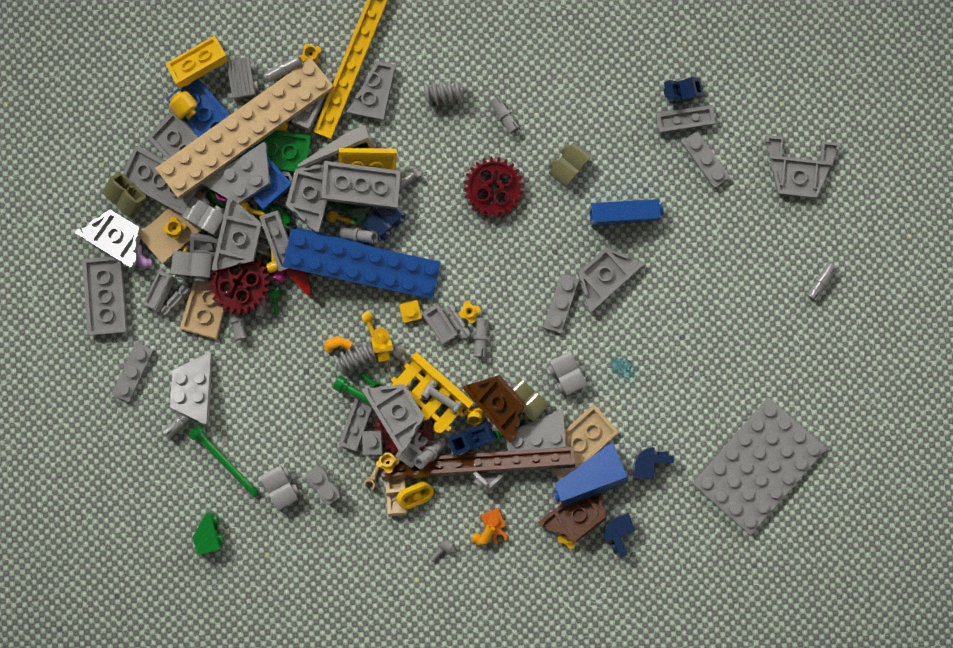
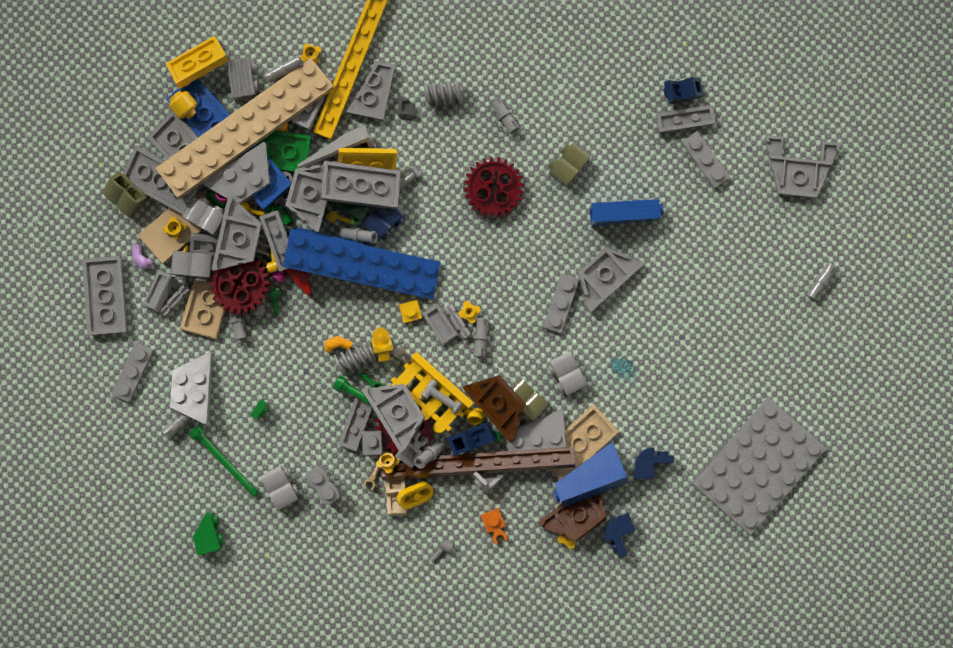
(114, 236): wing -> none
(260, 410): none -> green plate
(367, 317): yellow hand -> none
(406, 108): none -> dark grey tile
(485, 537): light orange arm -> none

